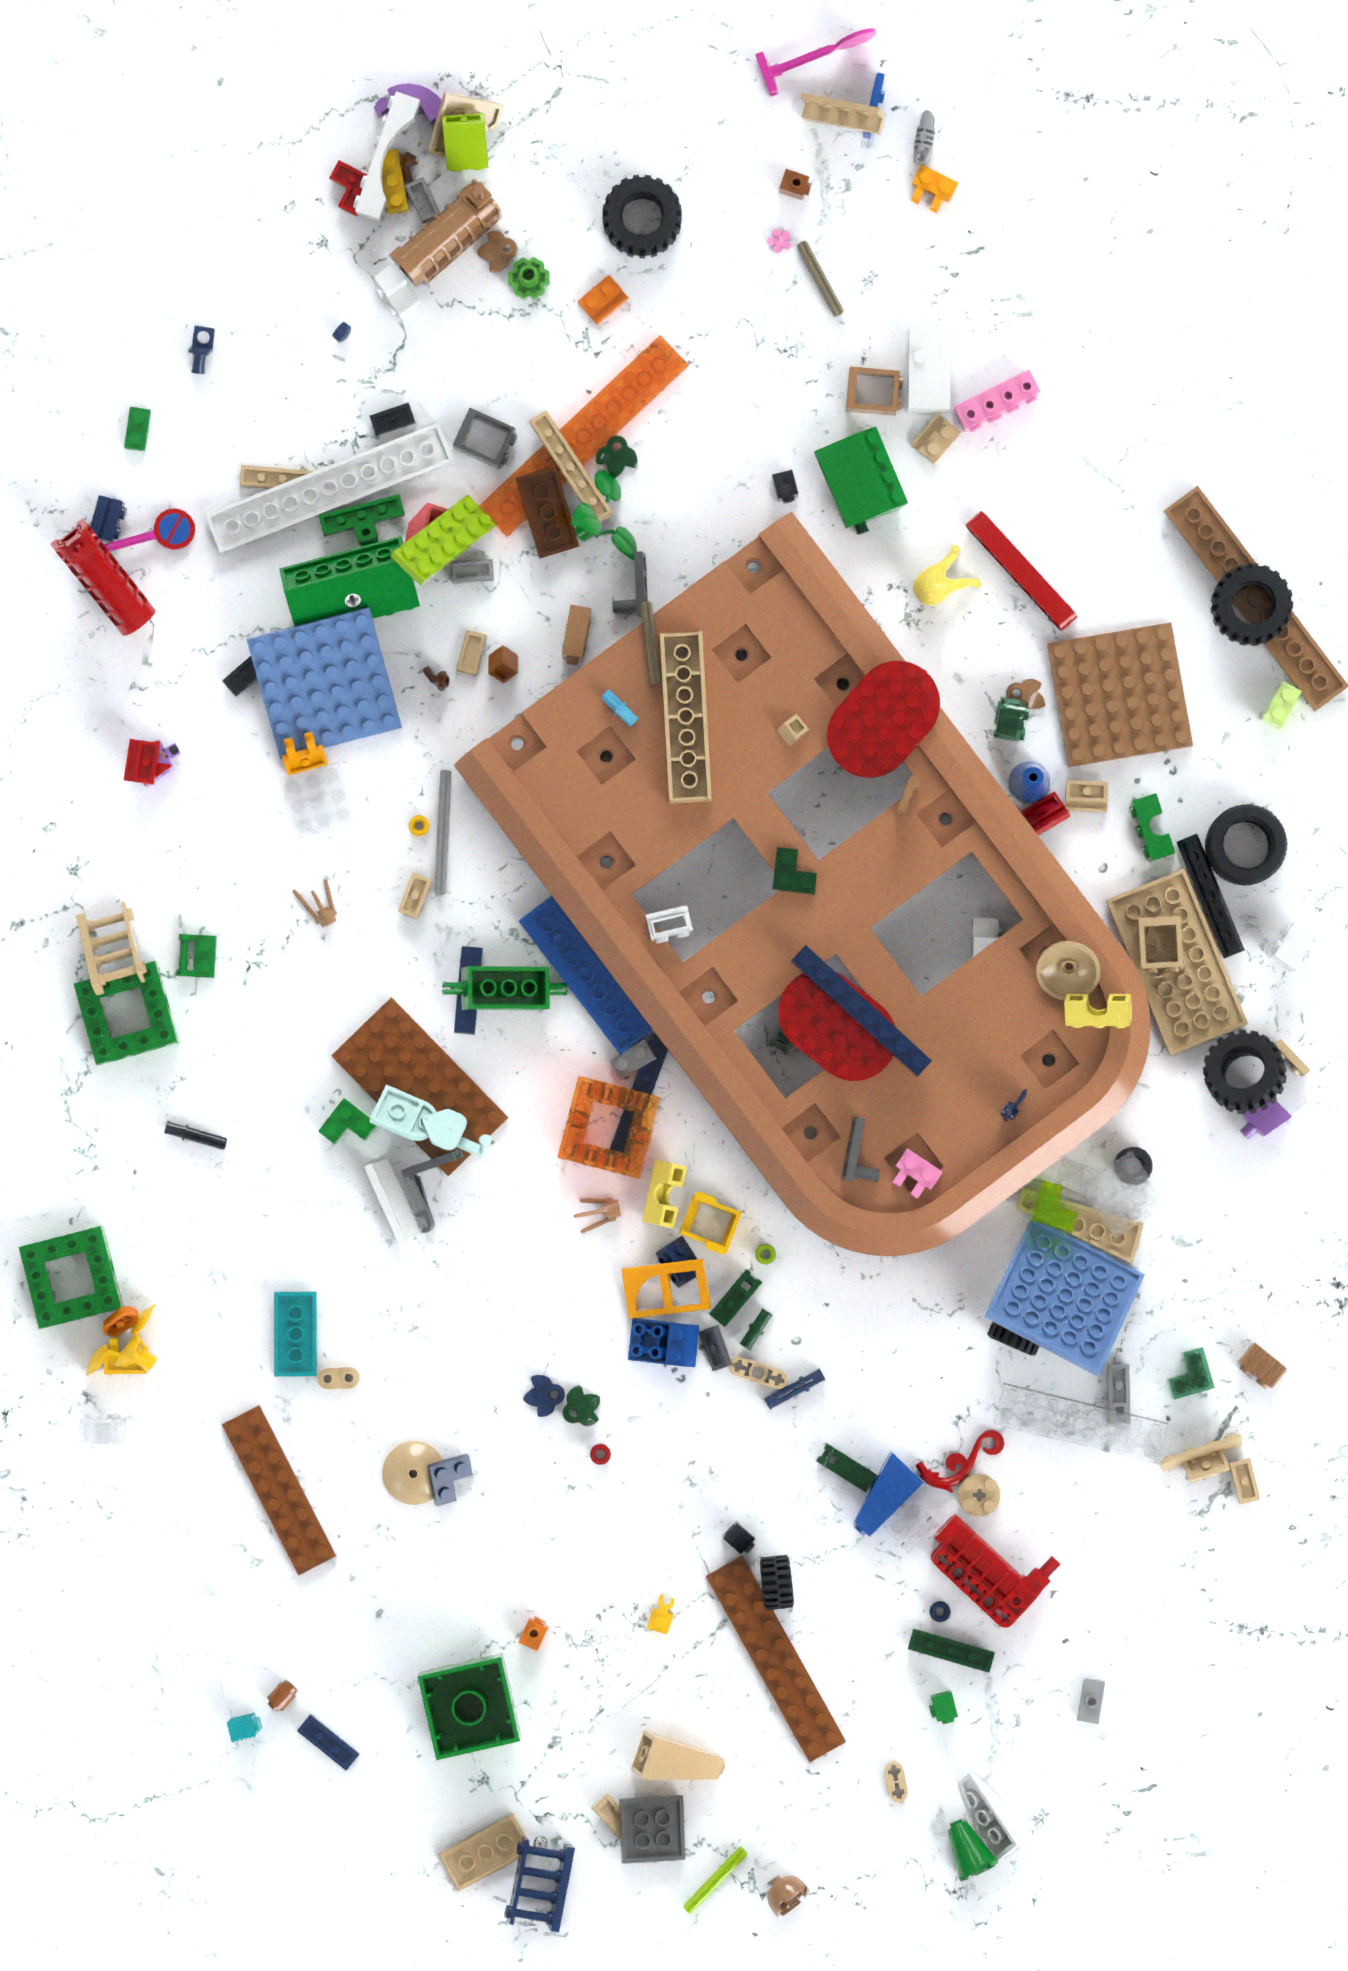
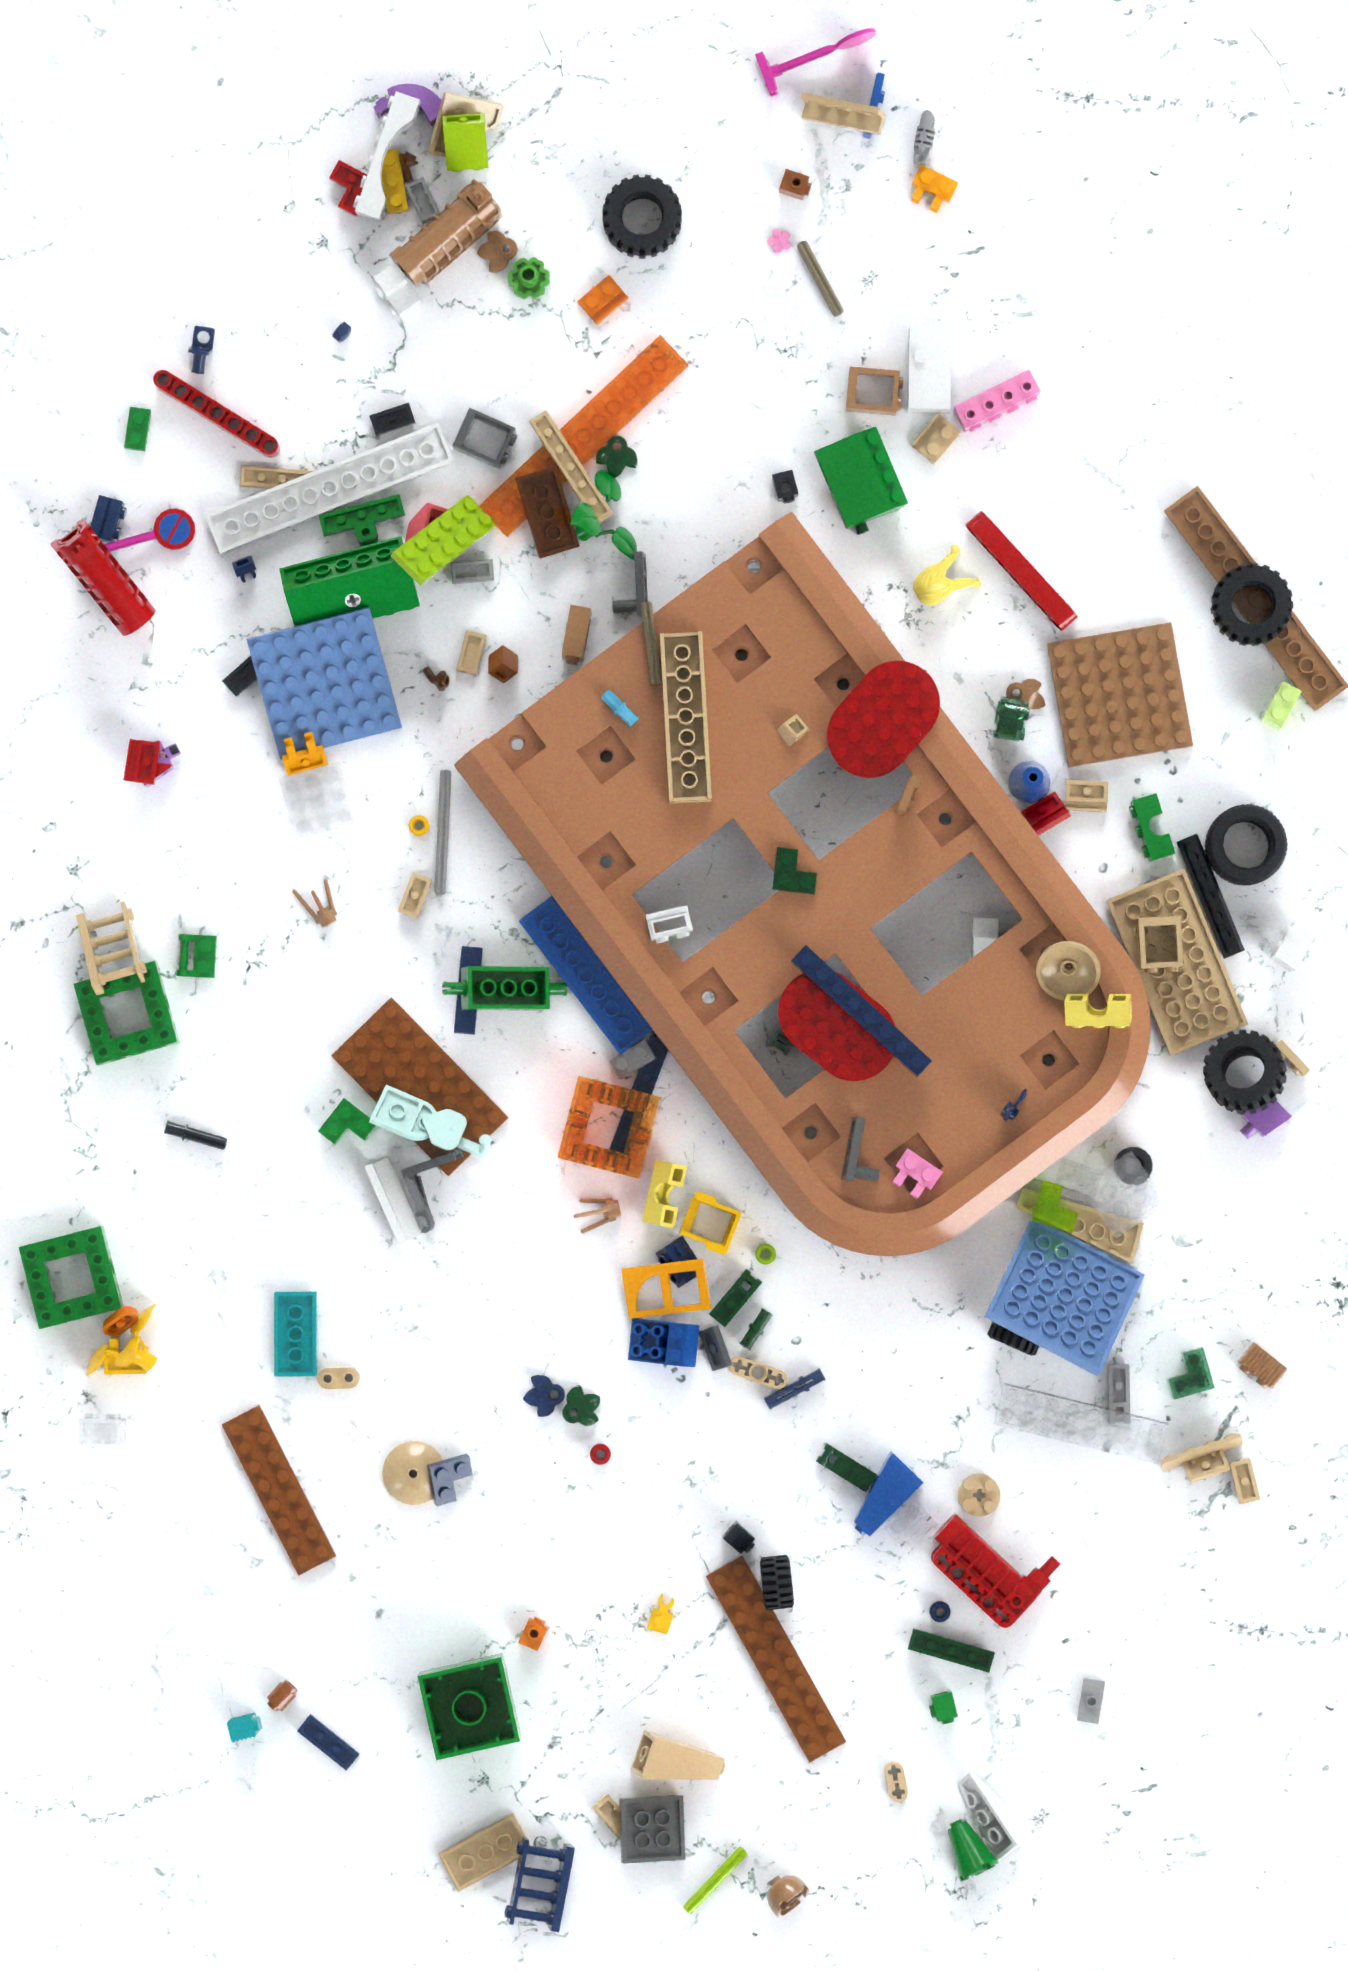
(207, 409): none -> red beam
(243, 567): none -> dark blue tile
(932, 1479): red plant -> none

